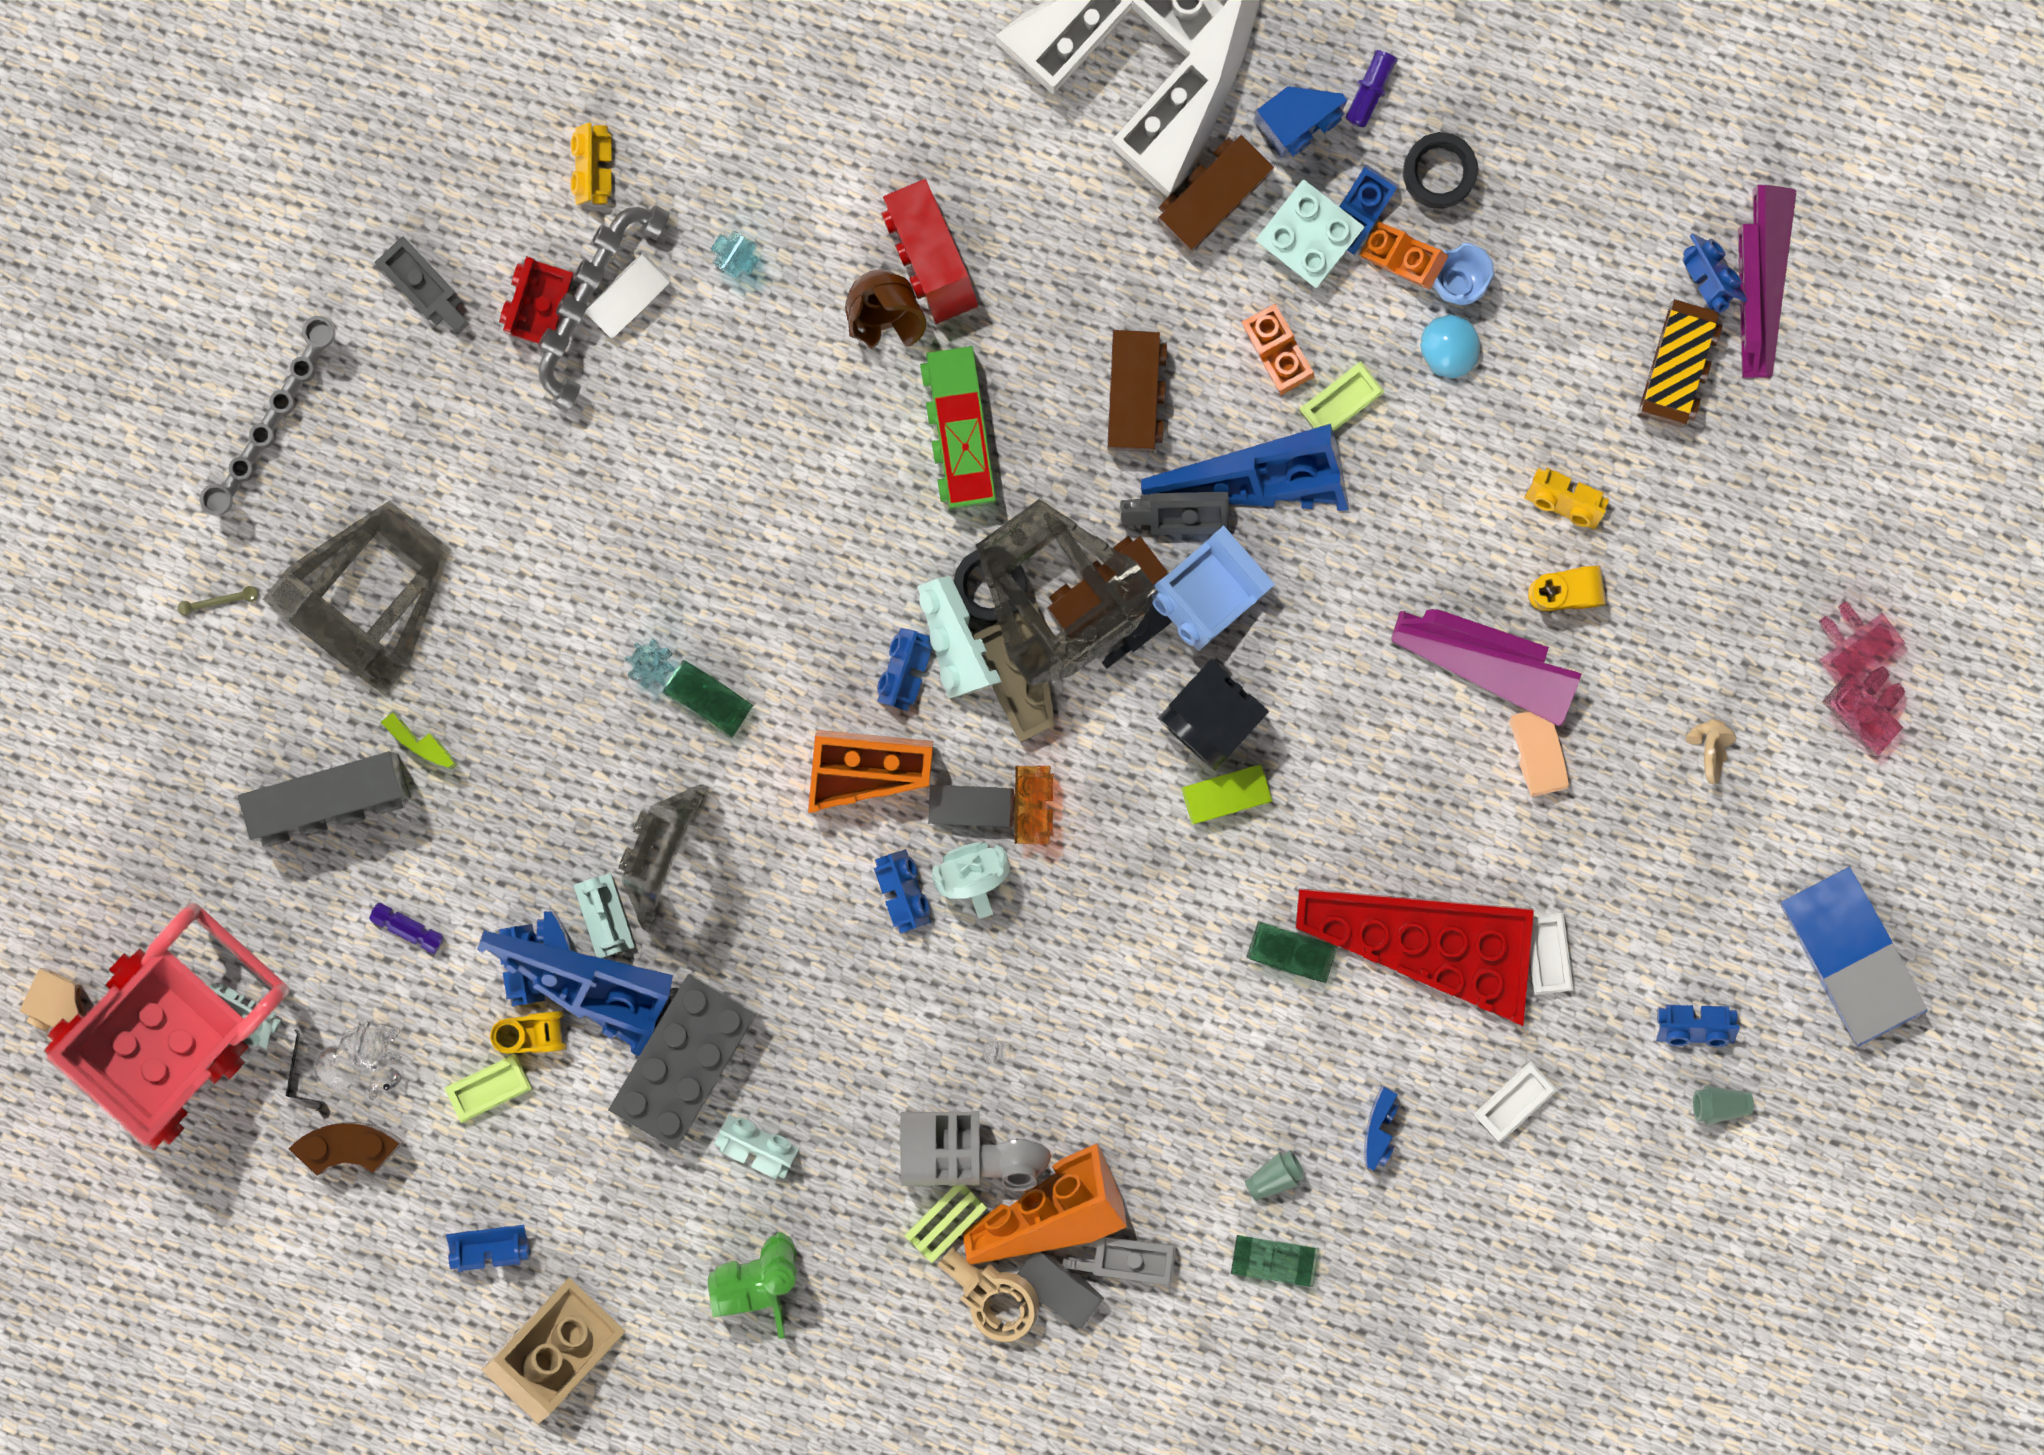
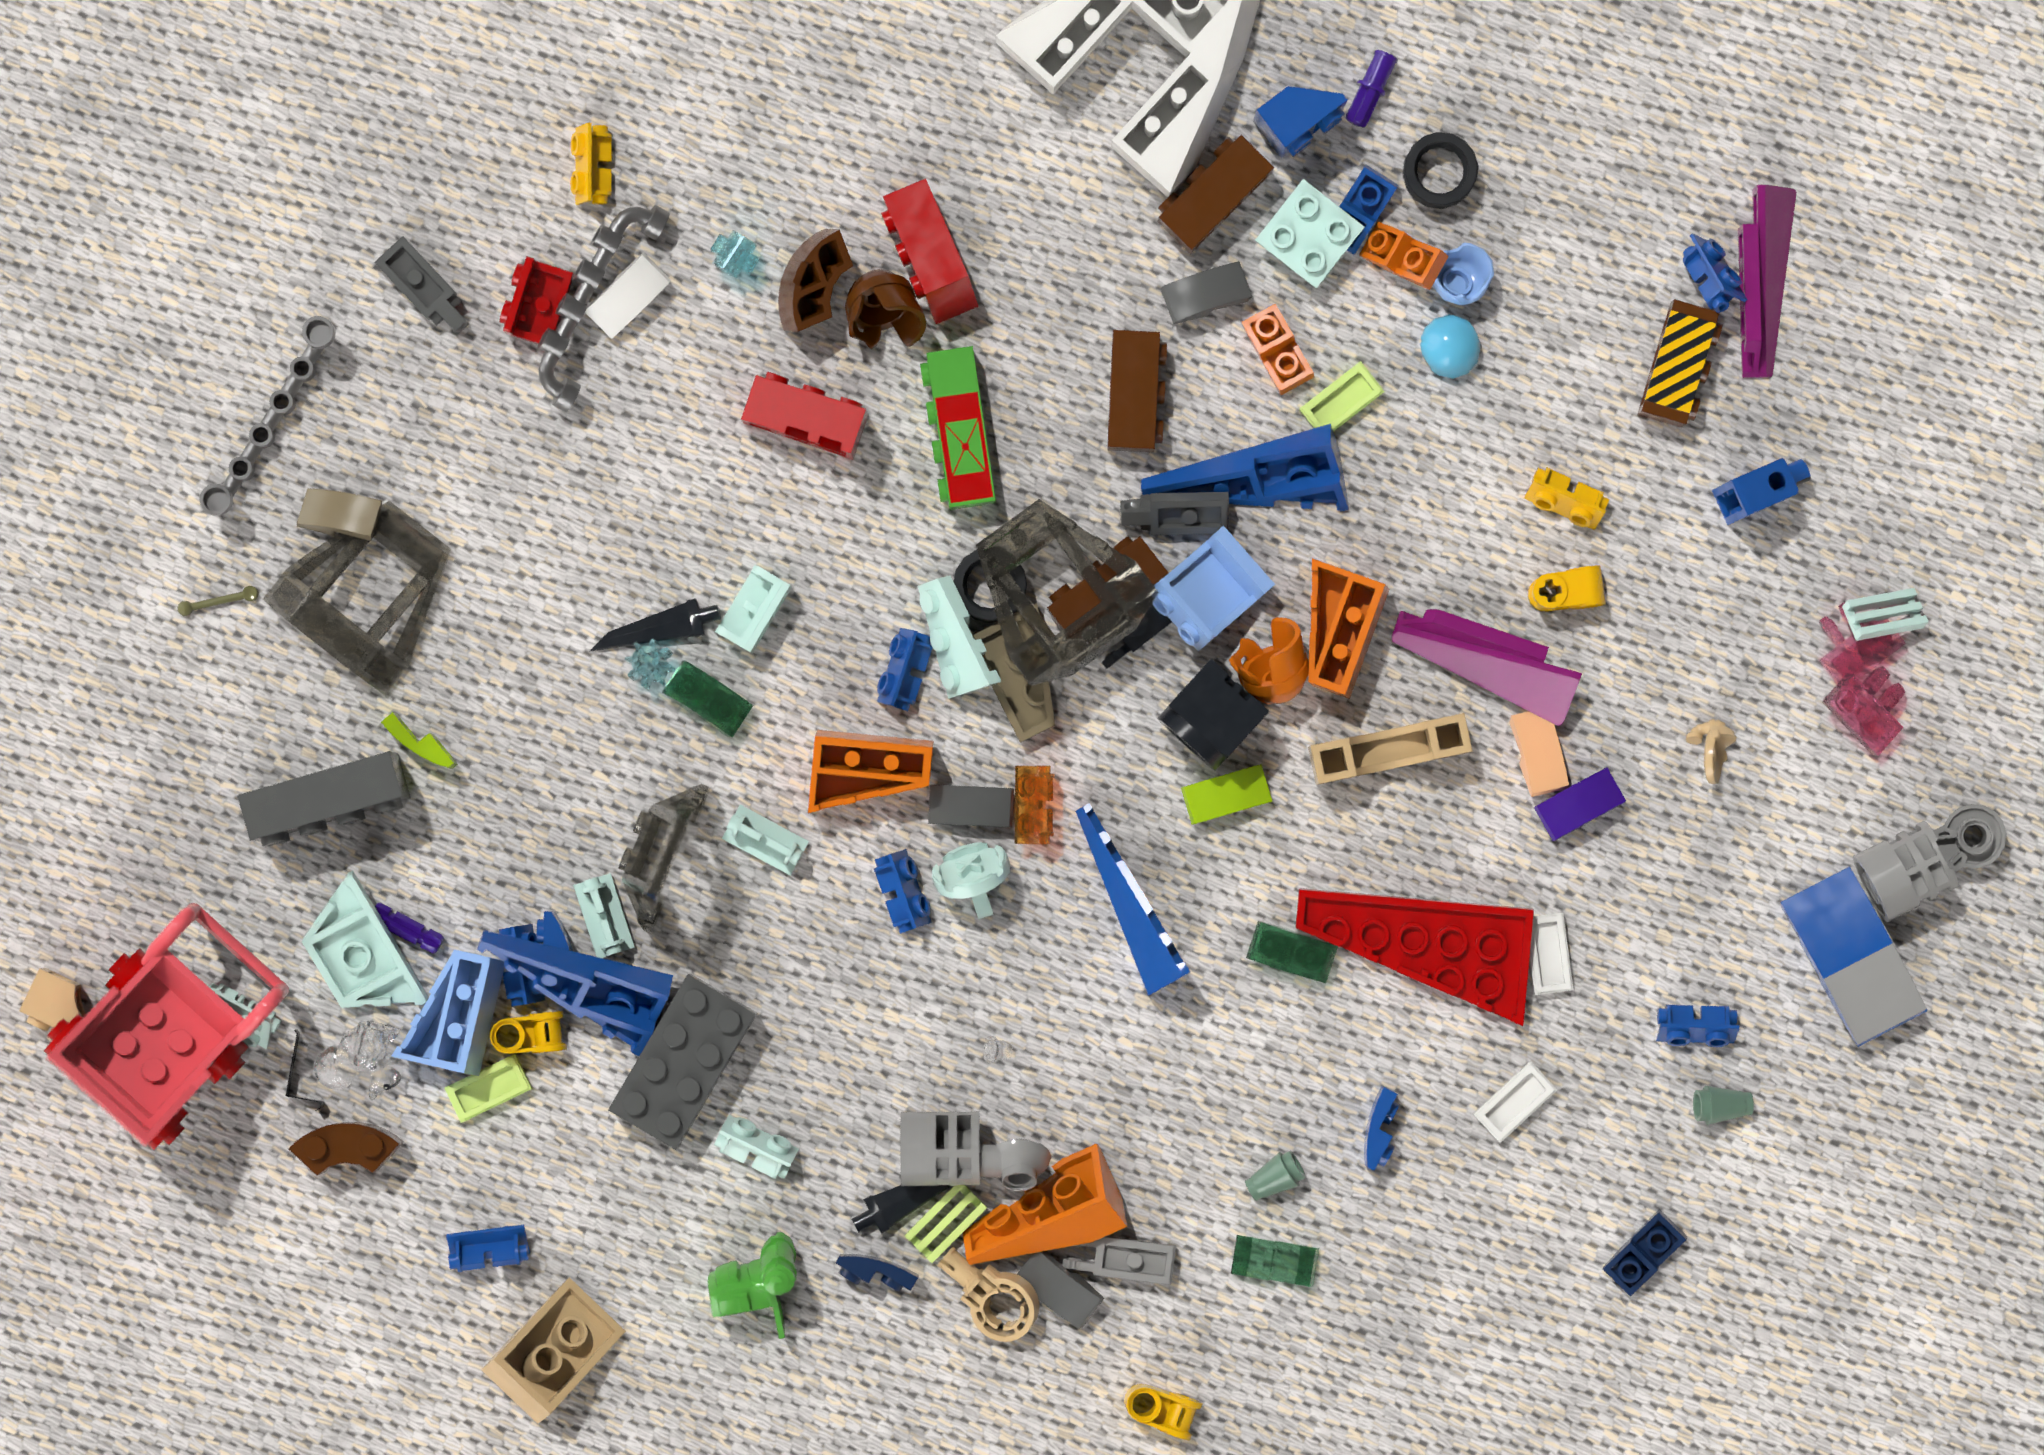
(339, 512): none -> dark tan slope
(359, 952): none -> light aqua wing
(457, 1015): none -> light blue wedge
(674, 623): none -> black bar
(753, 609): none -> light aqua hinge
(765, 839): none -> light aqua hinge
(805, 415): none -> wedge
(810, 279): none -> reddish brown brick
(863, 1267): none -> dark blue slope
(894, 1205): none -> black bar
(1146, 937): none -> blue wedge
(1165, 1410): none -> yellow piece
(1206, 291): none -> dark grey slope
(1277, 671): none -> orange helmet
(1342, 625): none -> orange wedge
(1390, 749): none -> tan arch
(1580, 804): none -> dark purple slope
(1644, 1252): none -> dark blue slope
(1760, 489): none -> blue torso
(1910, 607): none -> light aqua tile
(1926, 860): none -> light grey cylinder

